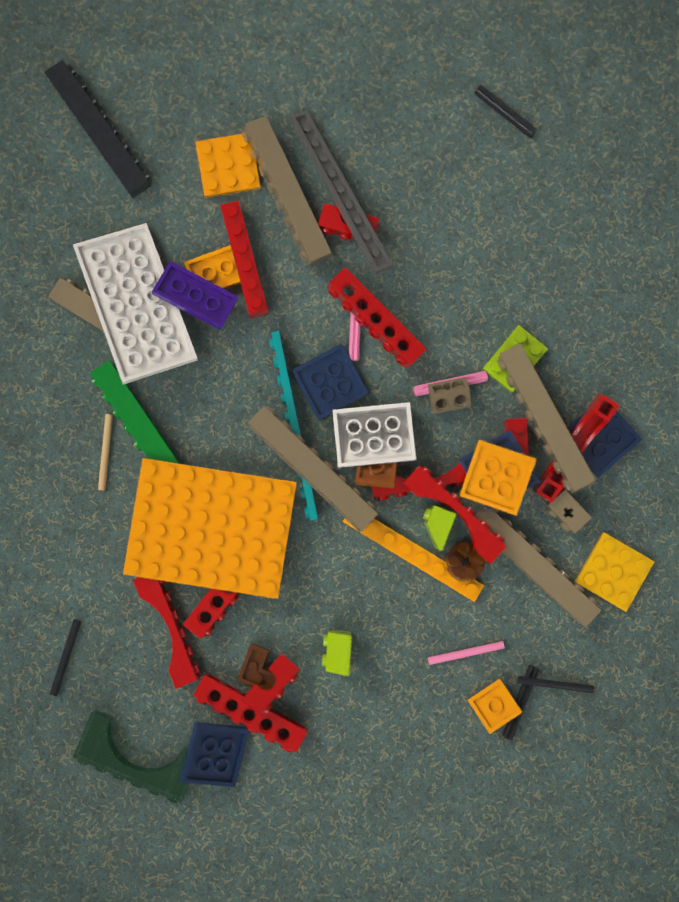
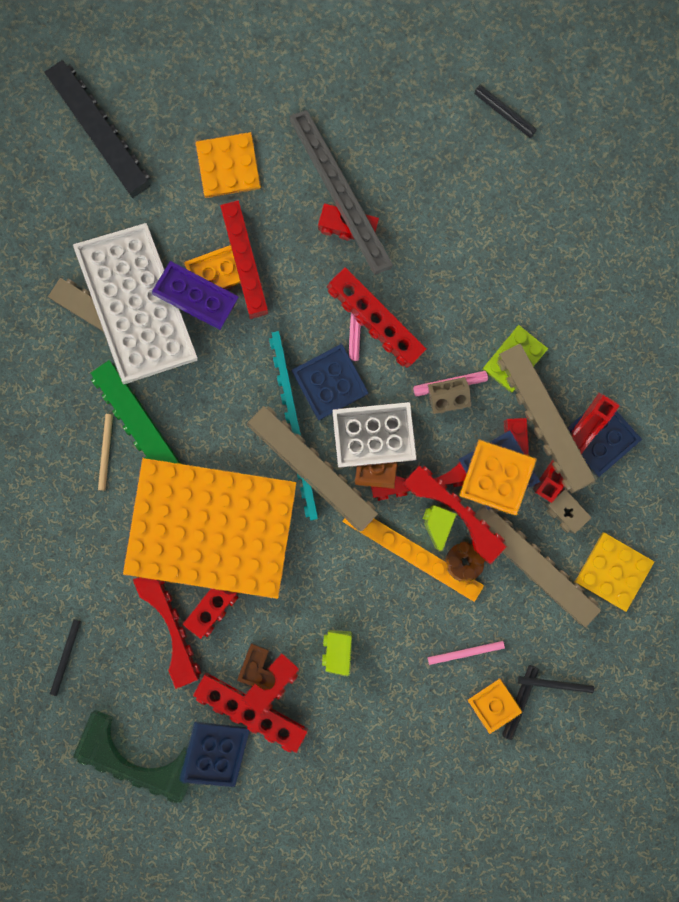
(286, 191): dark tan brick -> none

